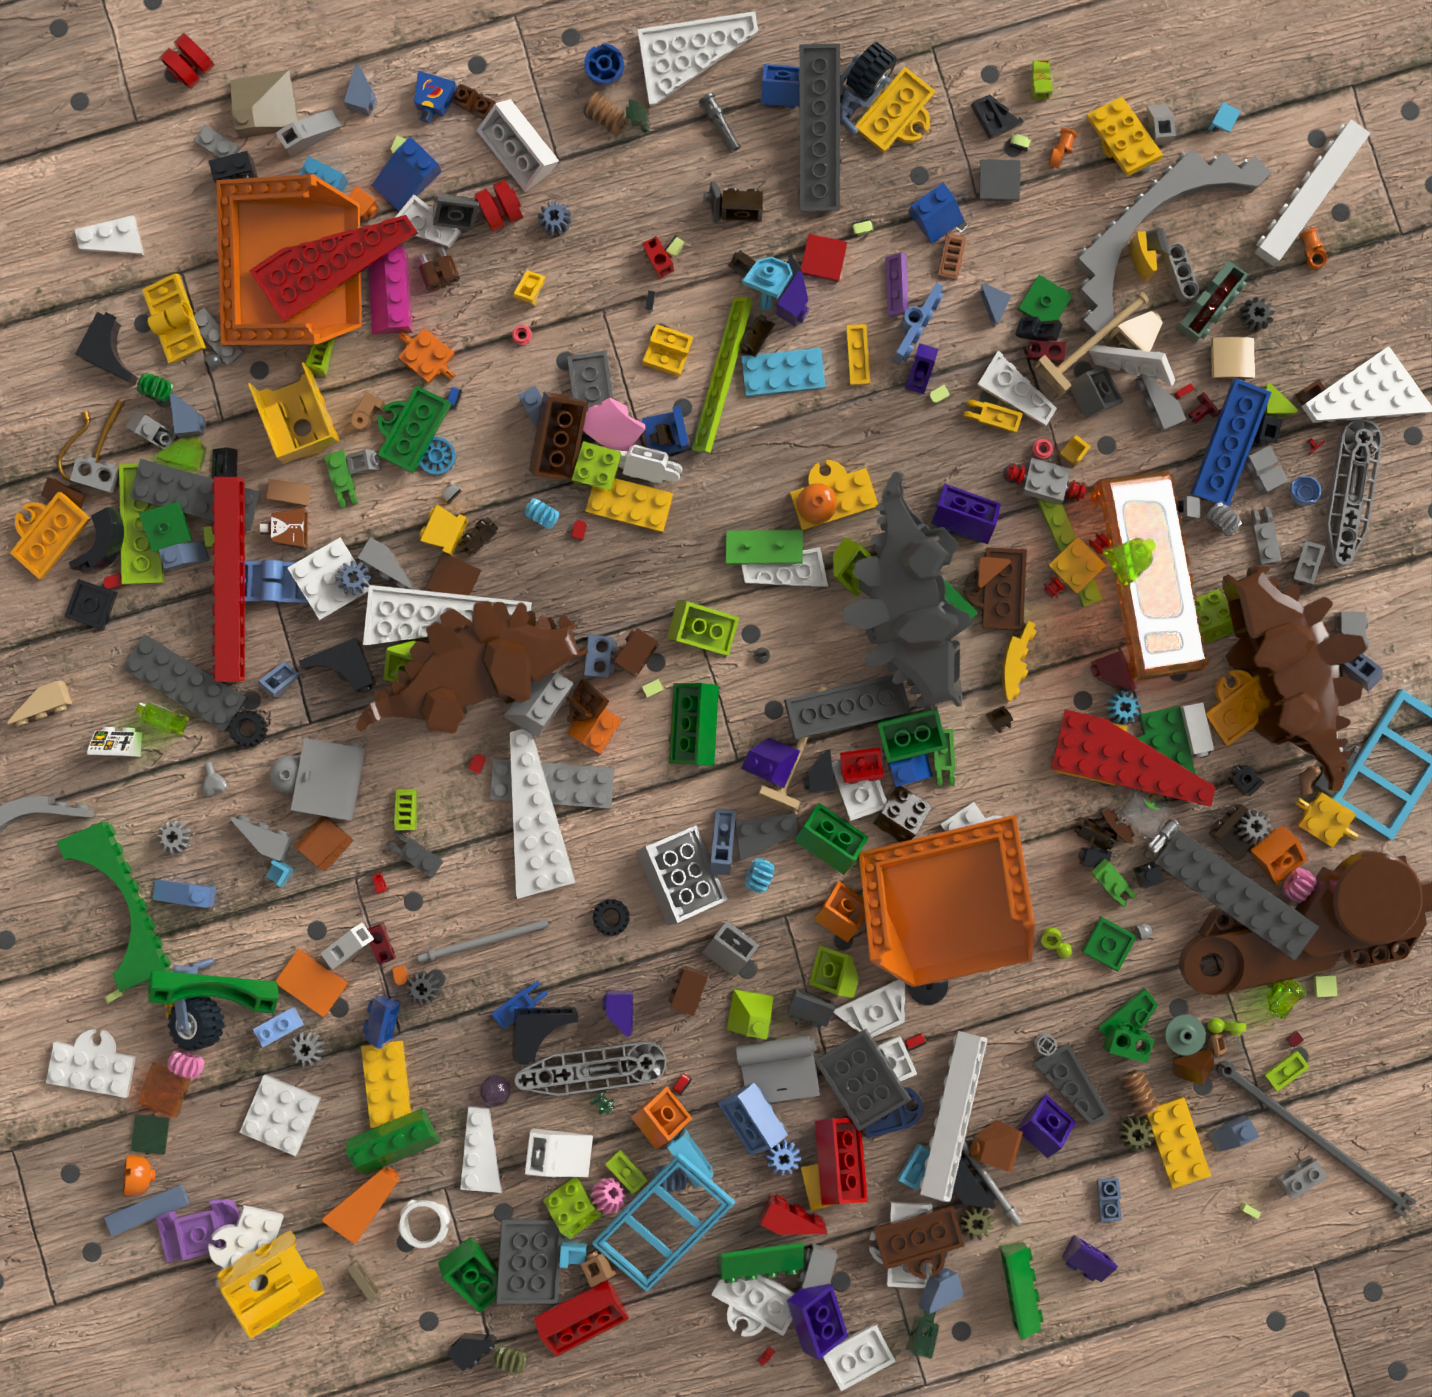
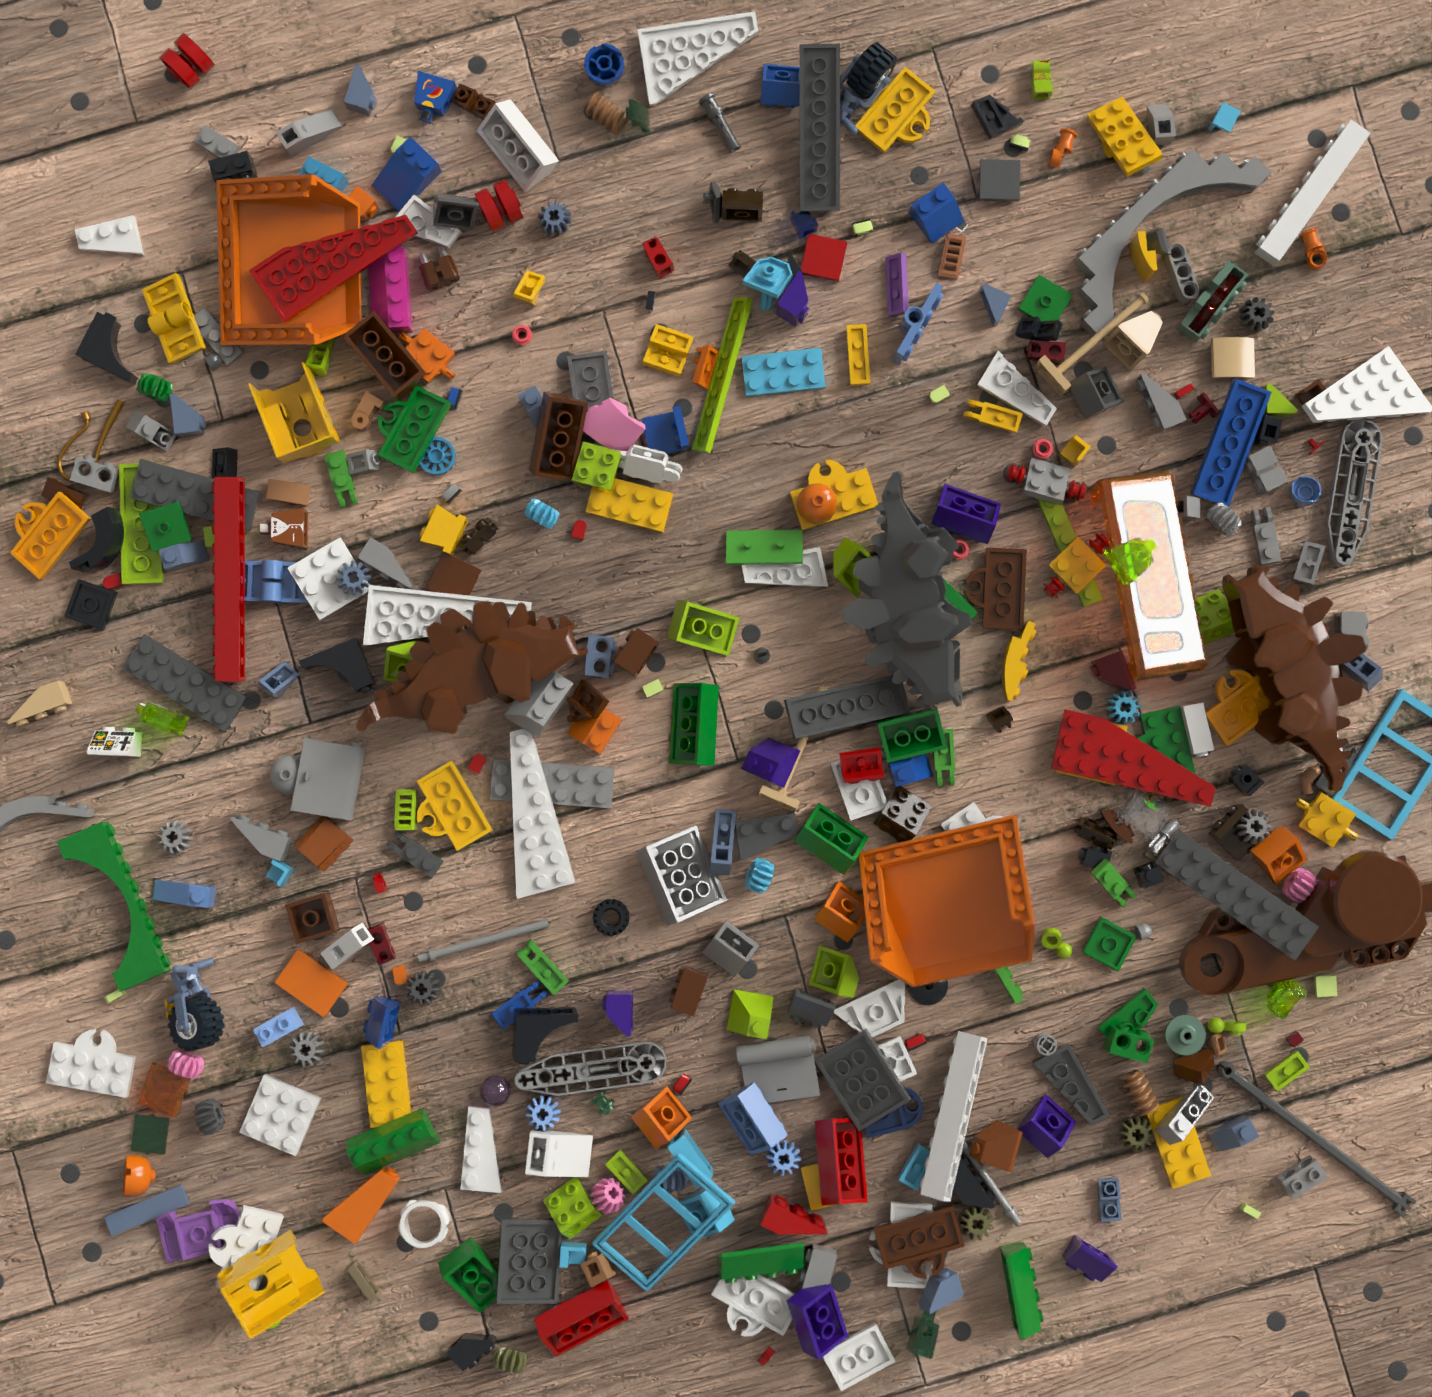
(169, 987): green arch -> none
(185, 453): clear neon green slope -> none
(209, 1116): none -> dark grey gear
(213, 781): light grey rock -> none
(259, 734): black tyre -> none
(263, 103): dark tan slope -> none
(312, 917): none -> reddish brown brick
(385, 355): none -> reddish brown slope
(451, 807): none -> yellow plate
(543, 967): none -> bright green plate
(549, 1118): none -> light blue gear
(663, 435): dark brown tile -> none
(674, 246): yellowish green piece -> none
(701, 1205): none -> medium azure slope
(705, 366): none -> orange plate
(754, 341): dark brown hinge -> none
(803, 223): none -> clear blue panel
(820, 775): black slope -> none
(921, 368): dark purple slope -> none
(965, 550): none -> coral plate
(989, 568): dark orange slope -> none
(1013, 990): none -> bright green plate
(1134, 361): white wing -> none
(1184, 1115): none -> light grey slope

